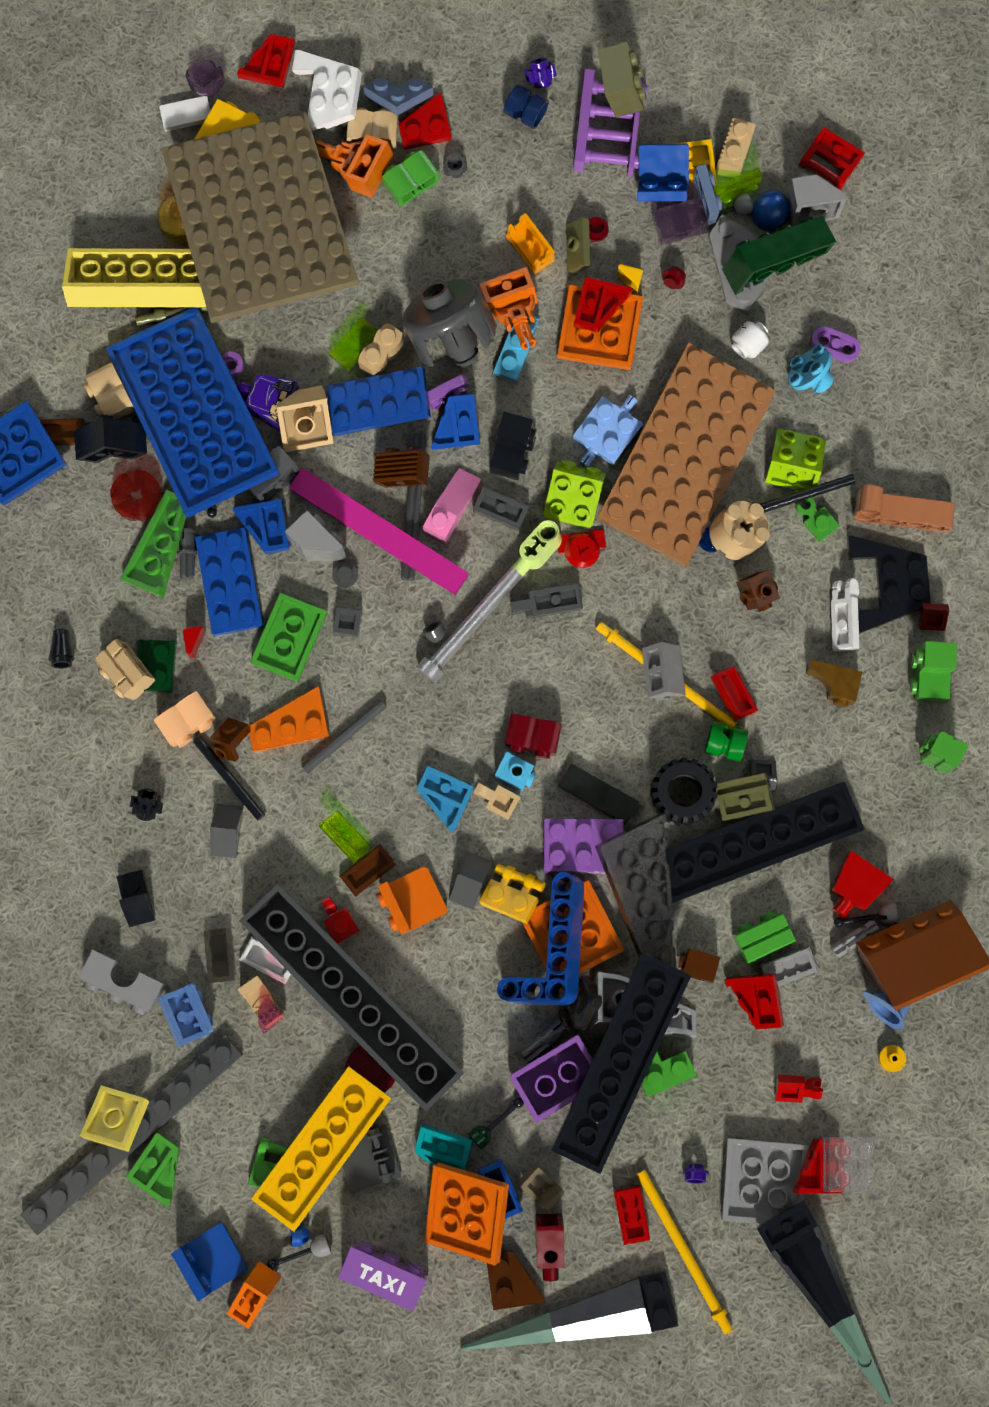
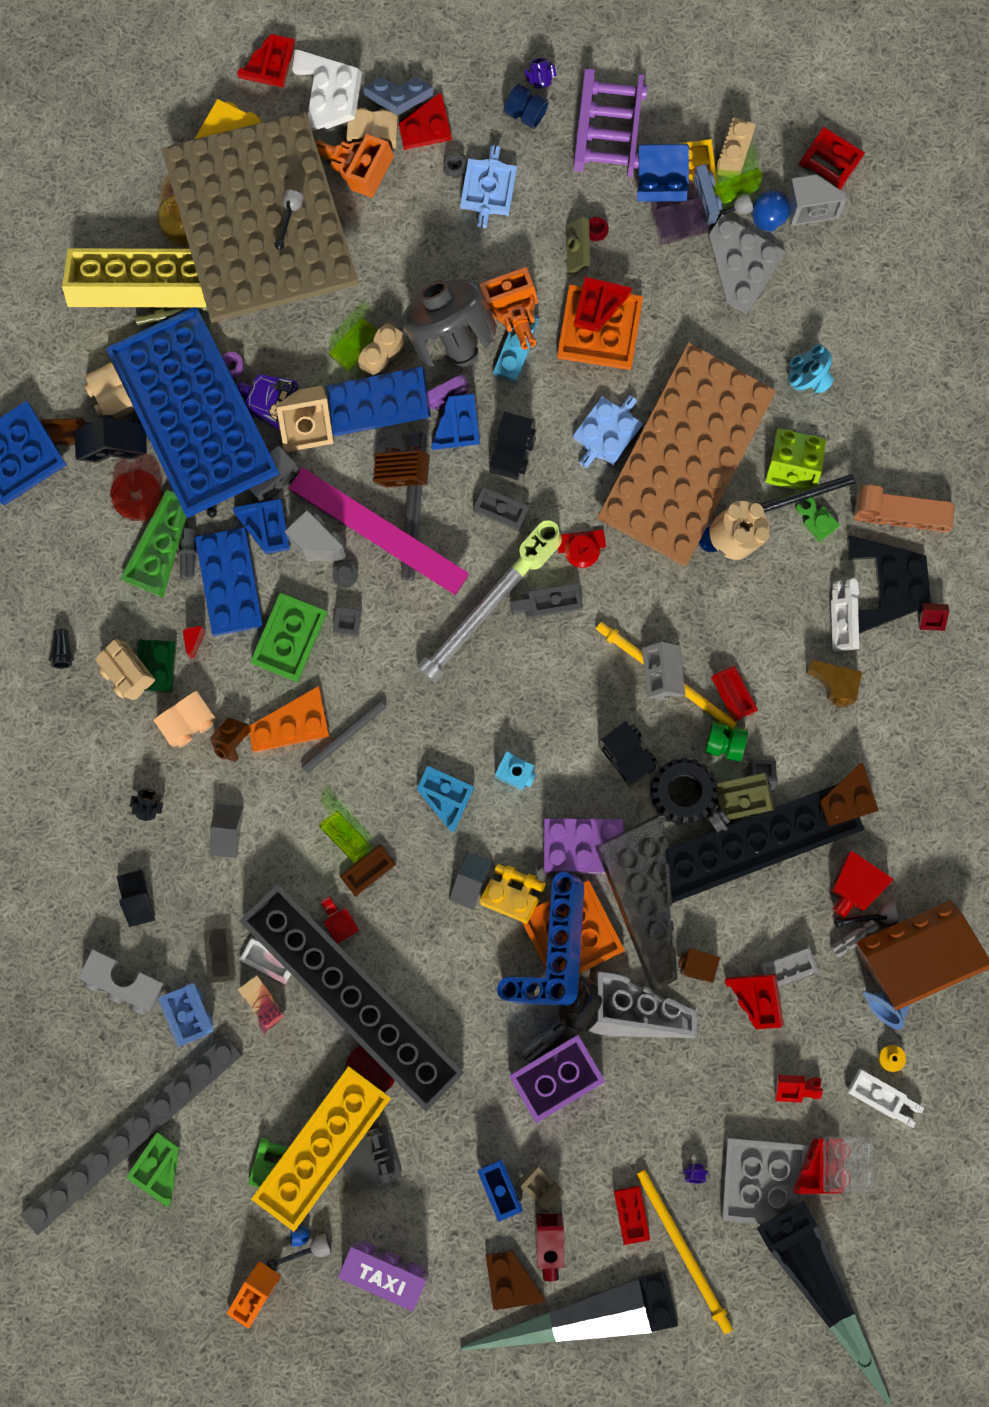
(114, 1118): light yellow plate -> none
(184, 113): white tile -> none
(205, 78): clear purple hair -> none
(209, 1261): blue bracket -> none
(229, 778): black bar -> none
(292, 202): none -> hinge
(410, 177): bright green brick -> none
(412, 900): orange bracket -> none
(434, 632): dark grey hinge -> none
(443, 1147): teal wing -> none
(451, 506): bright pink slope -> none
(466, 1213): orange plate -> none
(481, 1134): hinge -> none
(488, 187): none -> light blue plate
(500, 801): tan plate -> none
(530, 244): light orange hinge -> none
(533, 735): dark red brick -> none
(574, 494): lime bracket -> none
(598, 793): pearl dark grey tile -> none
(621, 1063): black plate -> none
(622, 79): olive brick -> none
(626, 754): none -> black brick
(630, 276): yellow slope -> none
(667, 1073): bright green brick -> none
(674, 277): dark red plate -> none
(718, 819): none -> dark grey plate
(750, 339): white head -> none
(758, 591): reddish brown brick -> none
(763, 937): bright green brick -> none
(777, 252): dark green wedge -> none
(836, 342): medium lavender plate -> none
(849, 798): none -> reddish brown wing
(882, 1097): none -> white hinge
(933, 671): bright green brick -> none
(942, 751): bright green brick -> none

